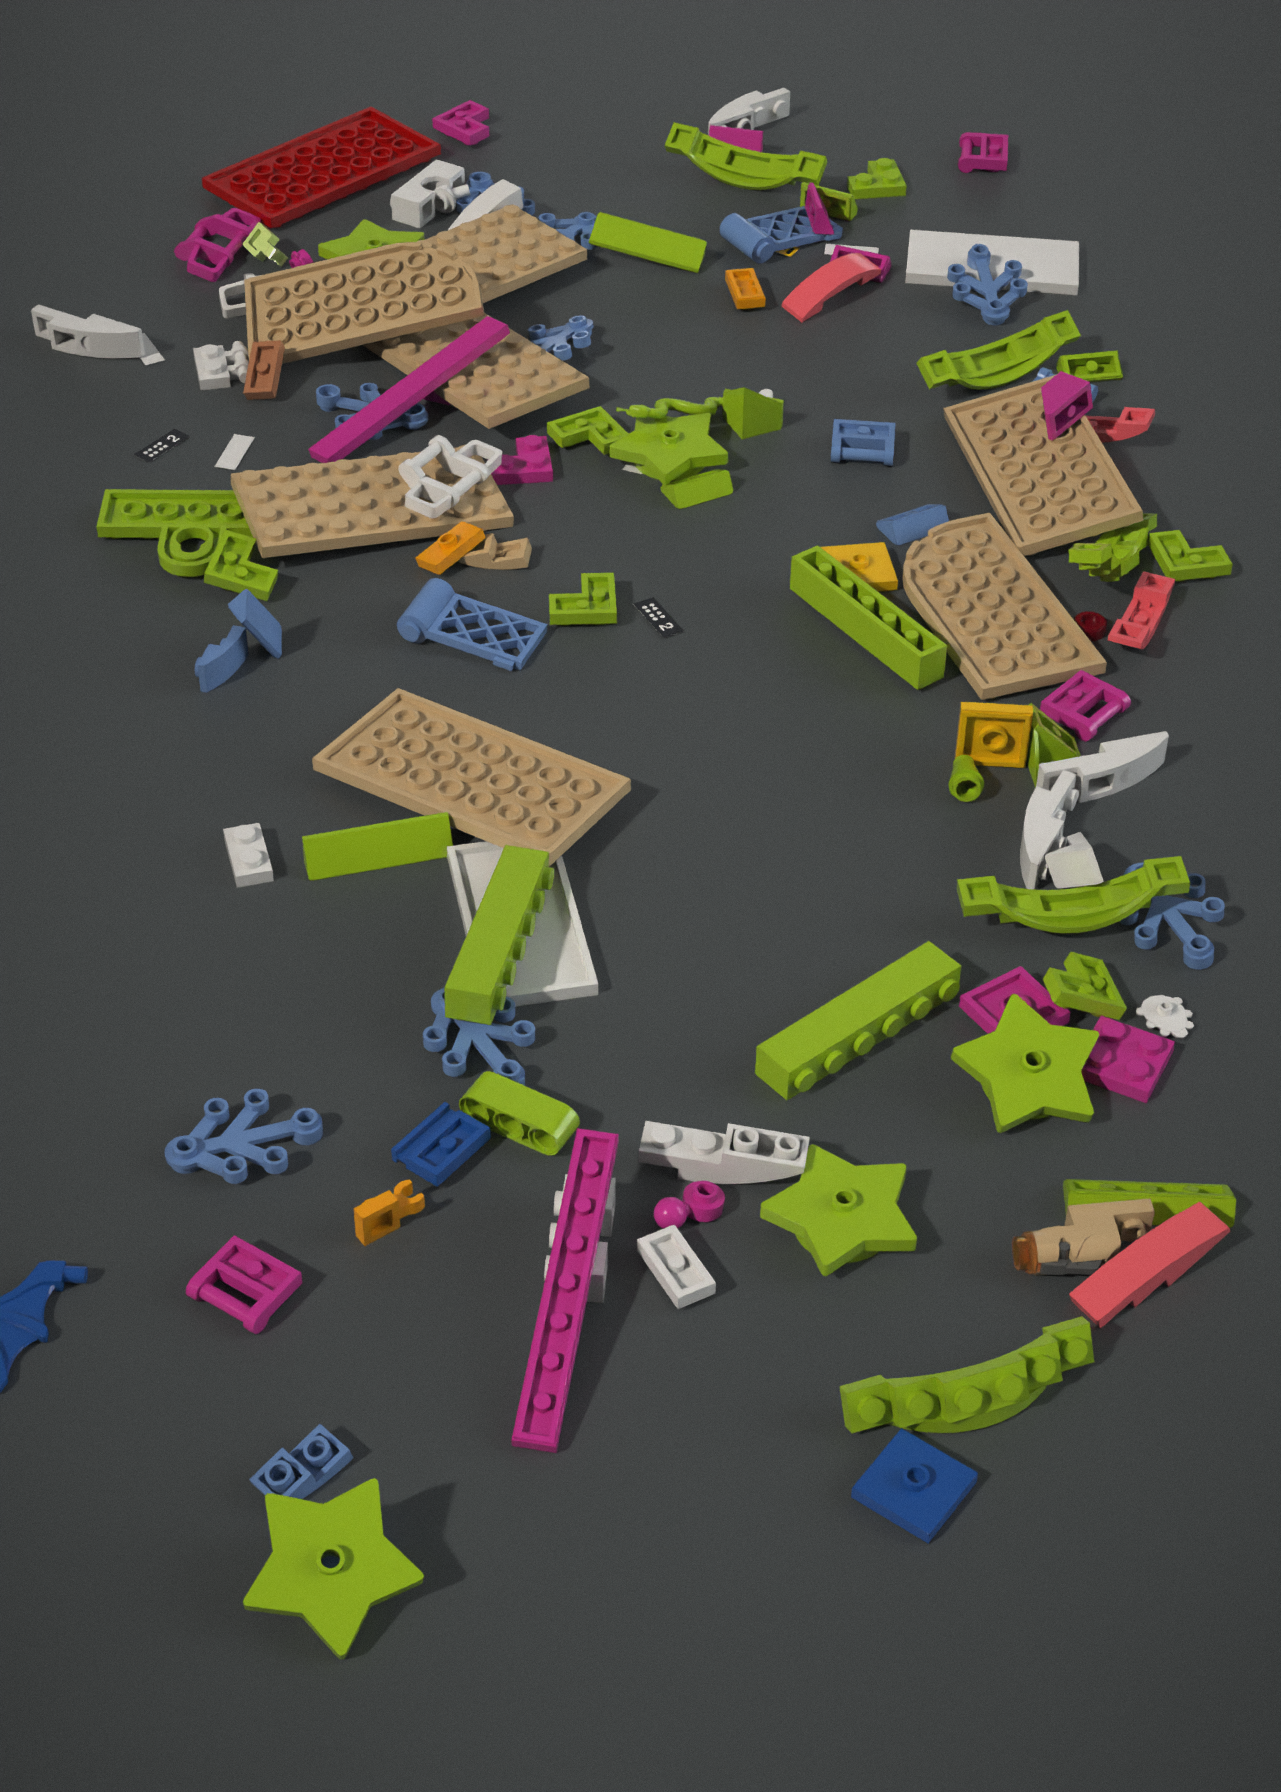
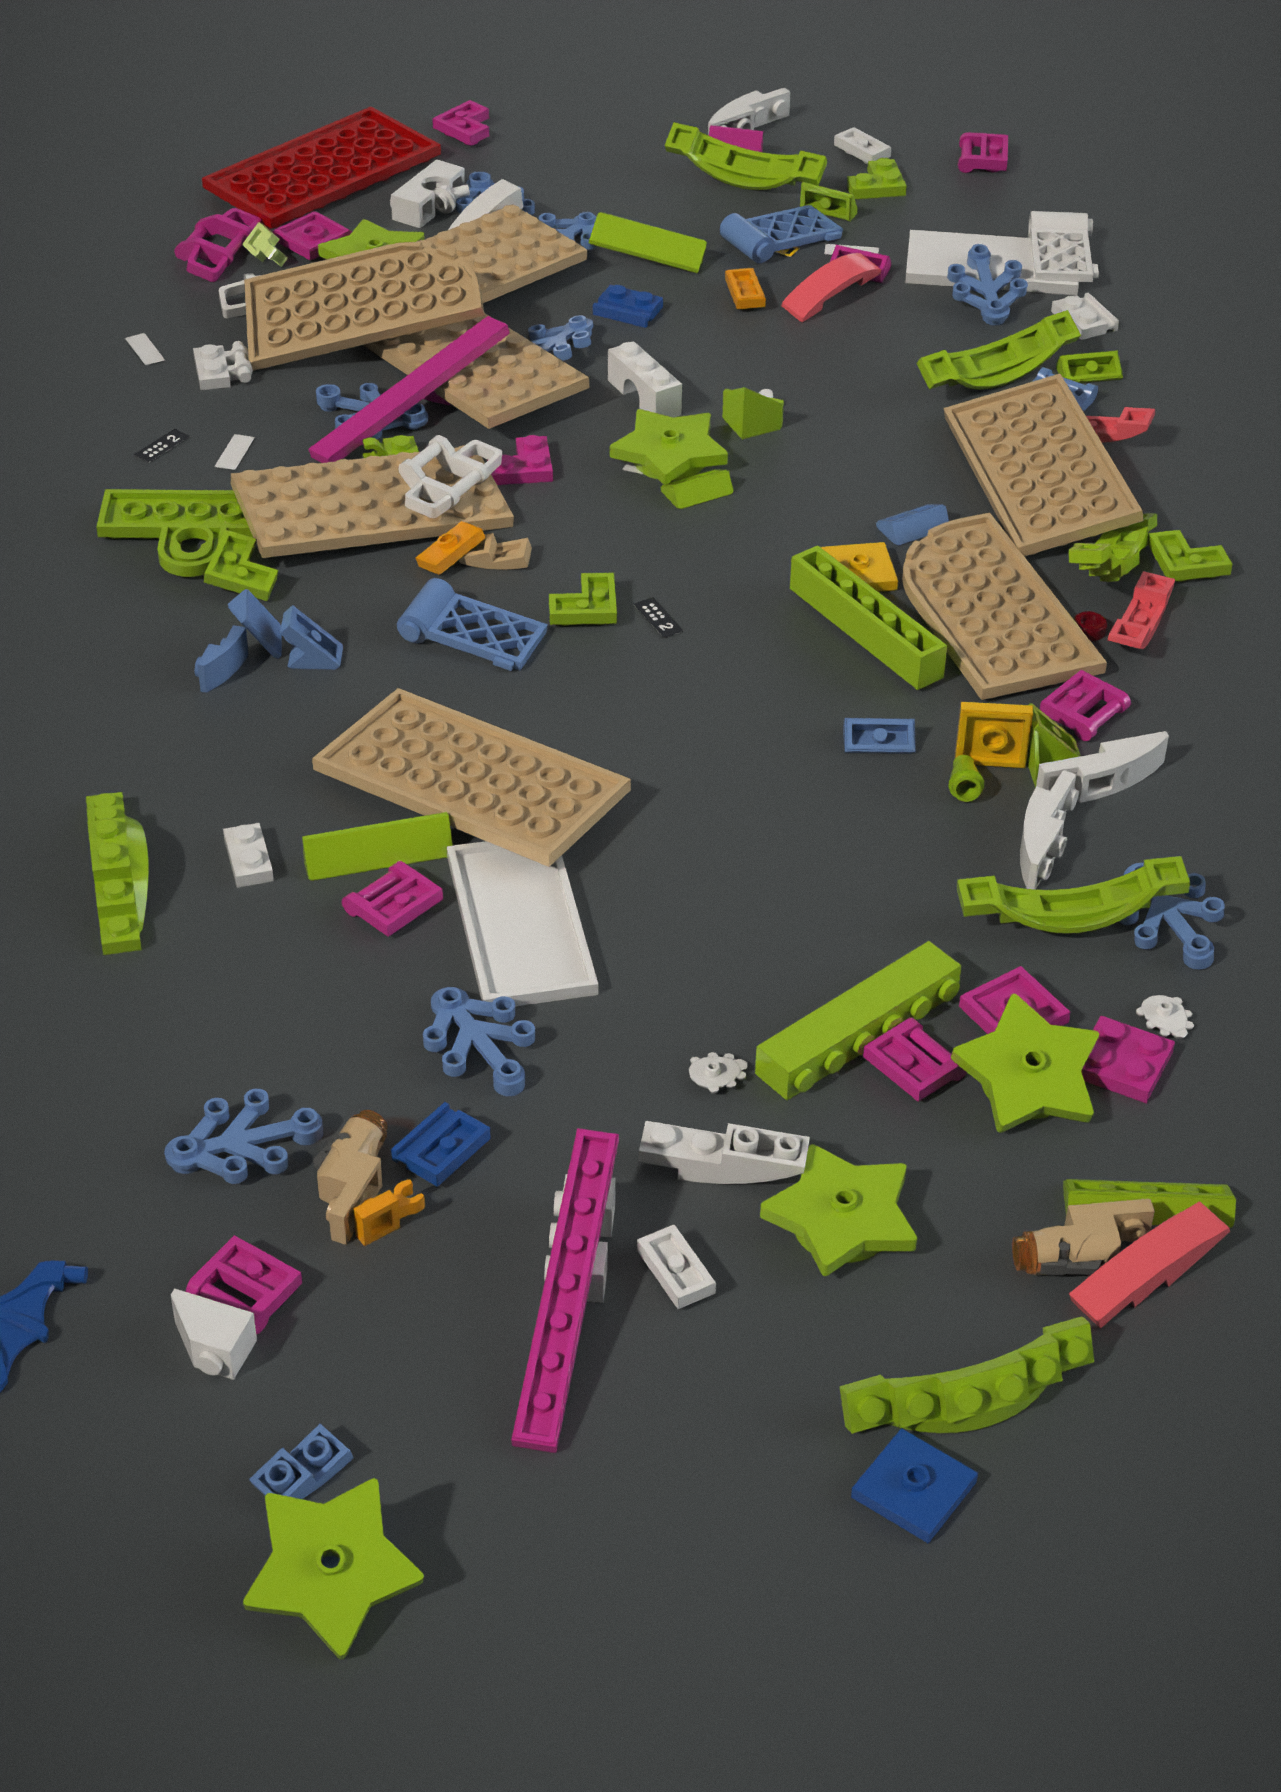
(88, 337): white slope -> none
(119, 872): none -> lime piece
(214, 1333): none -> white slope
(264, 370): nougat plate -> none
(300, 258): dark pink plate -> none
(309, 231): none -> dark pink plate
(311, 644): none -> medium blue slope
(350, 1170): none -> tan plate
(390, 446): none -> lime plate
(393, 899): none -> dark pink plate
(498, 935): lime brick -> none
(520, 1113): lime beam -> none
(586, 425): lime plate -> none
(628, 305): none -> blue plate
(634, 370): none -> white arch
(663, 405): lime animal -> none
(701, 1202): dark pink plate -> none
(716, 1071): none -> white piece
(817, 212): dark pink slope -> none
(861, 145): none -> white plate
(863, 441): medium blue plate -> none
(879, 735): none -> medium blue slope
(910, 1066): none -> dark pink plate
(1061, 230): none -> white piece
(1065, 402): dark pink slope -> none
(1074, 864): white slope -> none
(1085, 987): lime plate -> none
(1088, 315): none -> white plate

